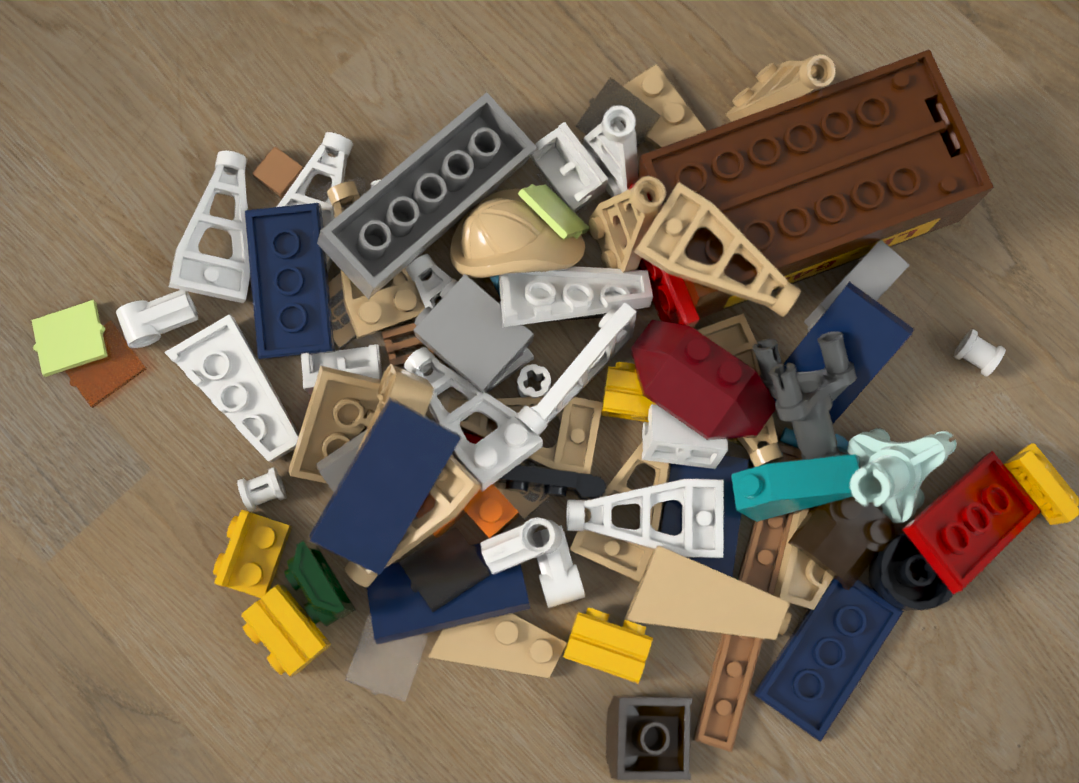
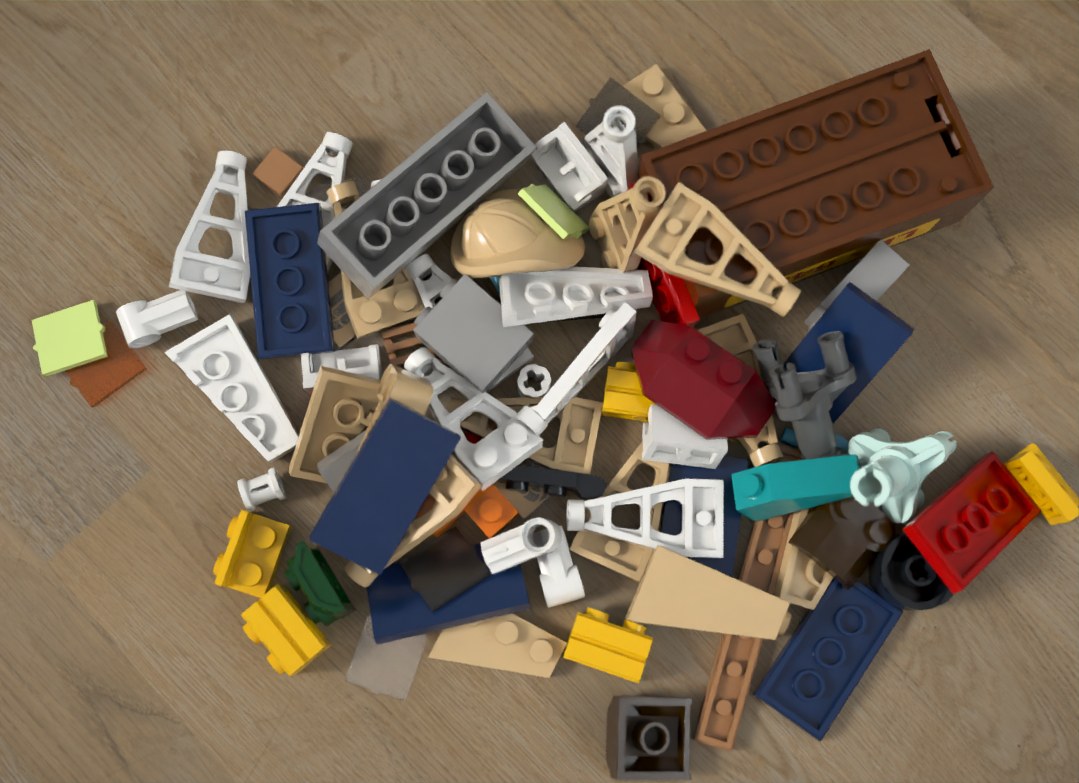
(782, 84): tan plate -> none
(979, 352): white bush -> none

